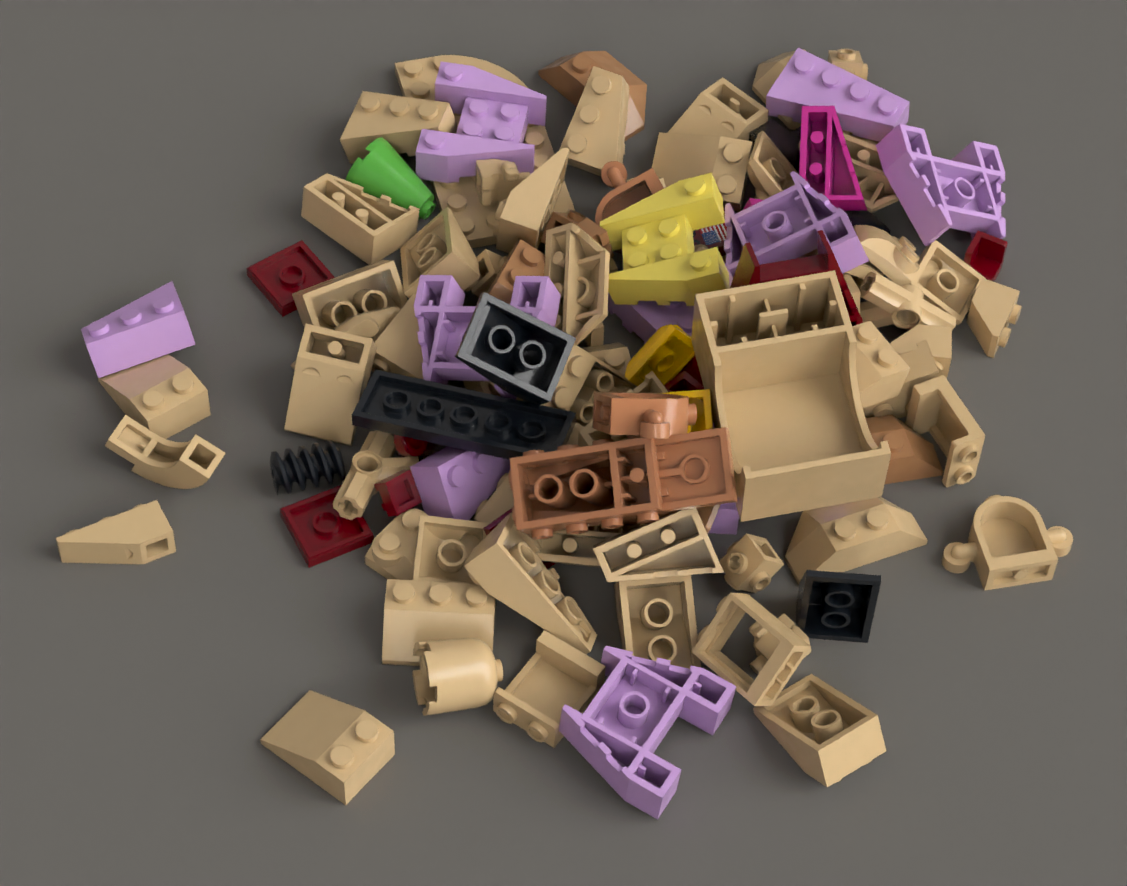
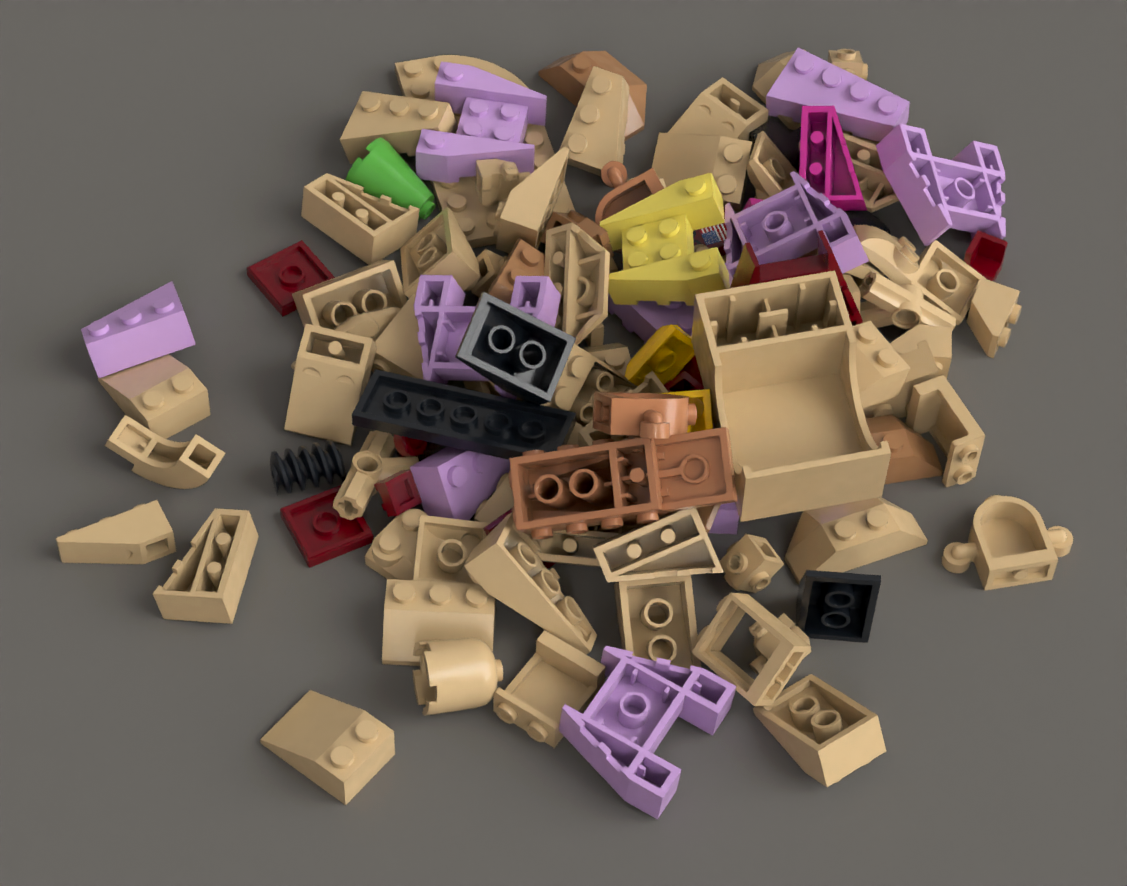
(213, 572): none -> tan wedge

